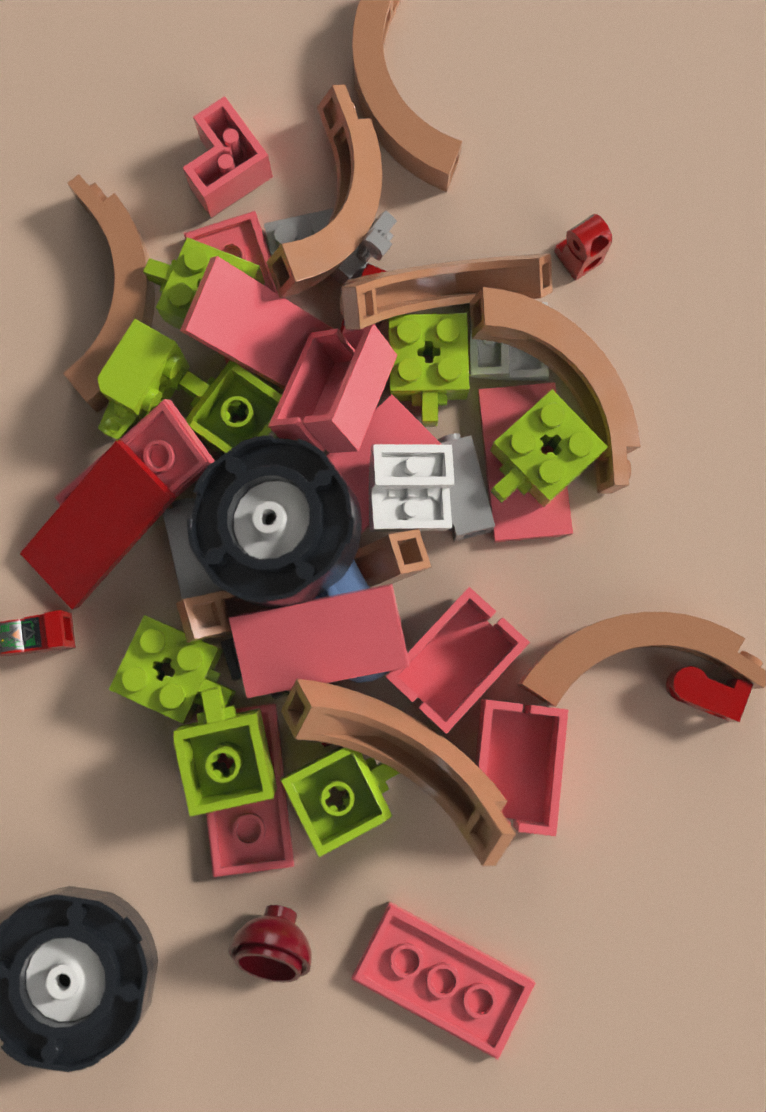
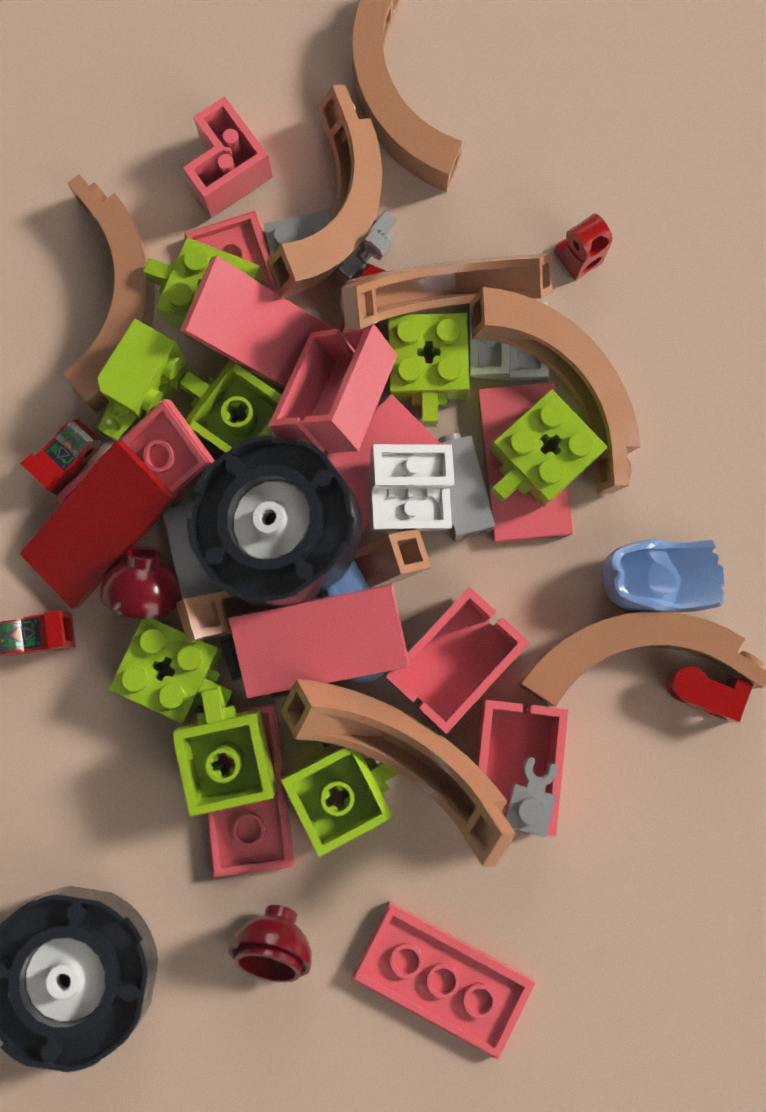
(63, 456): none -> red leg
(141, 586): none -> dark red piece
(529, 805): none -> light grey plate
(664, 576): none -> medium blue hair

